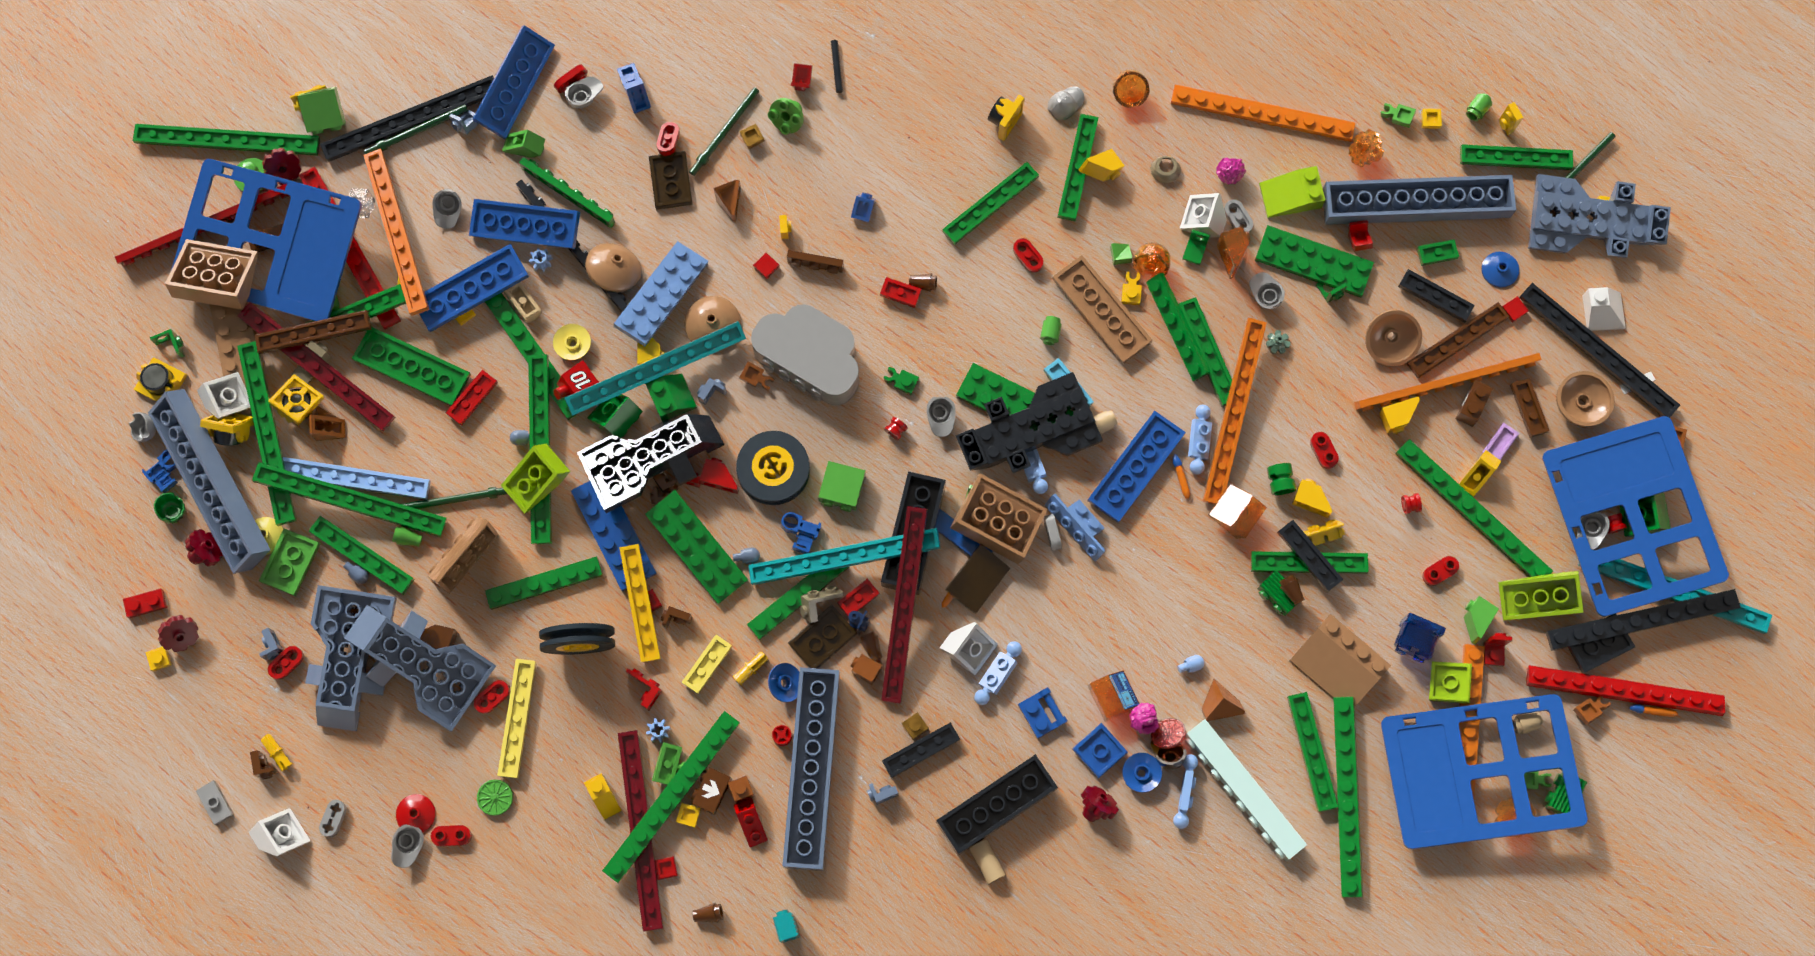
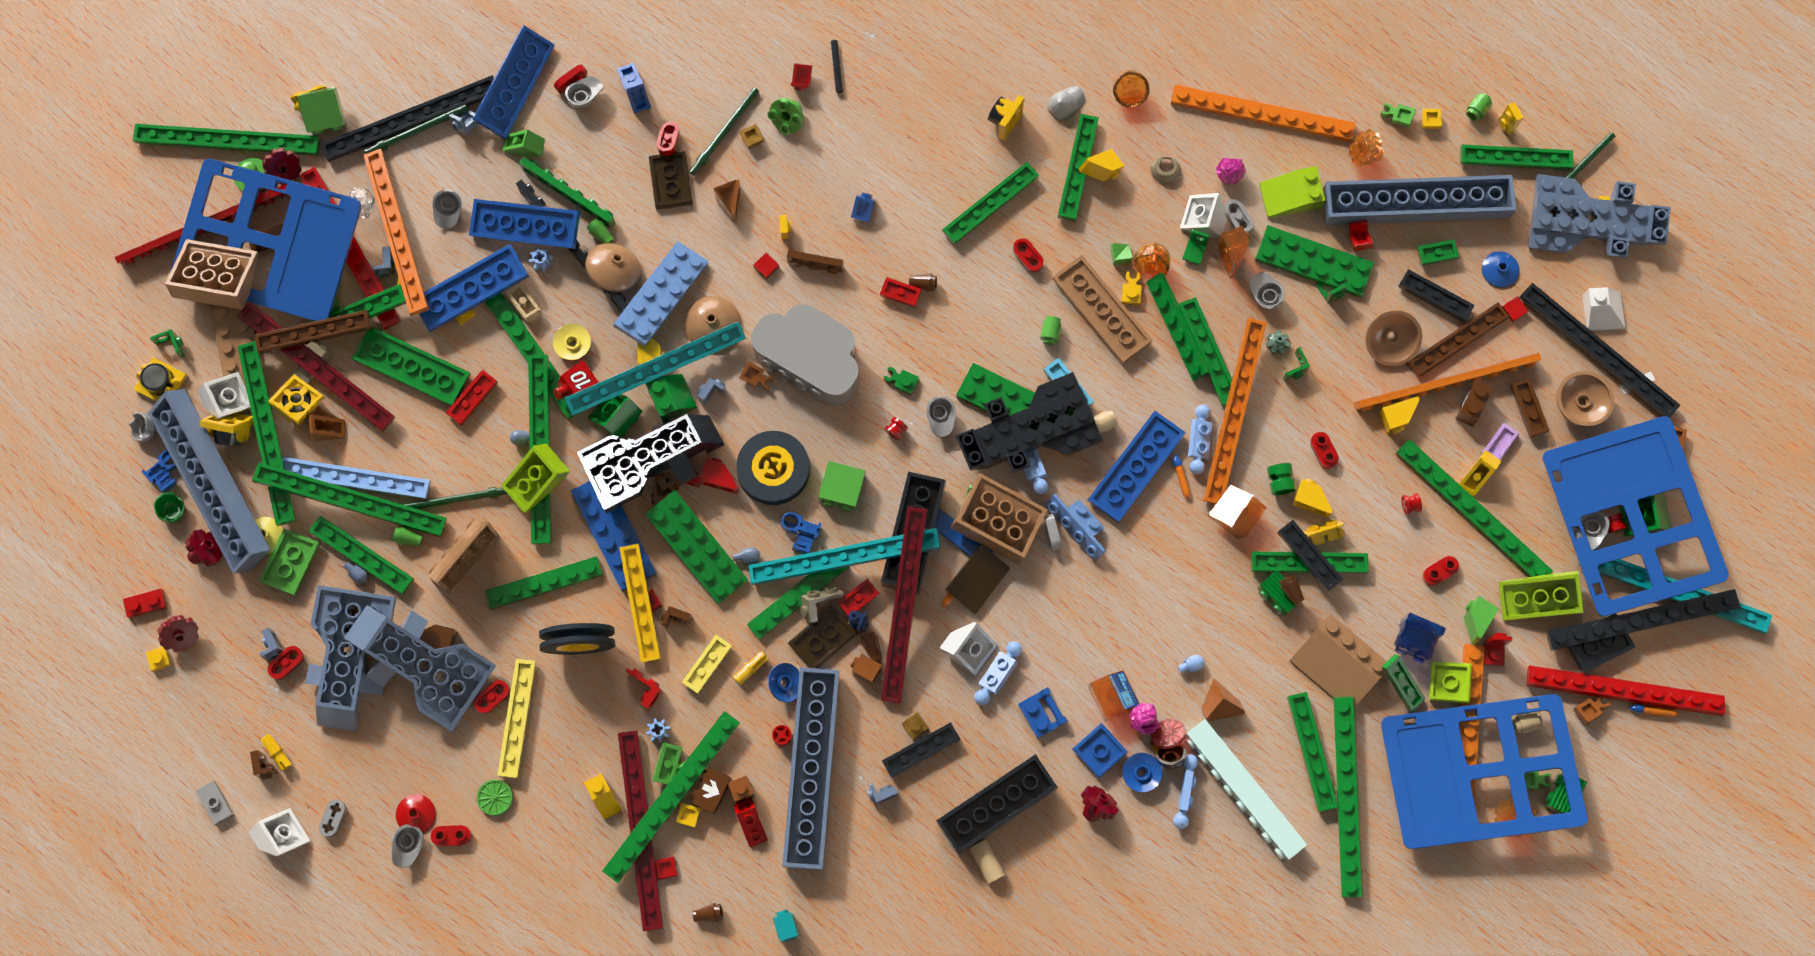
(388, 264): none -> sand blue bracket
(599, 231): none -> bright green cone
(1298, 372): none -> green bracket
(1403, 682): none -> green plate

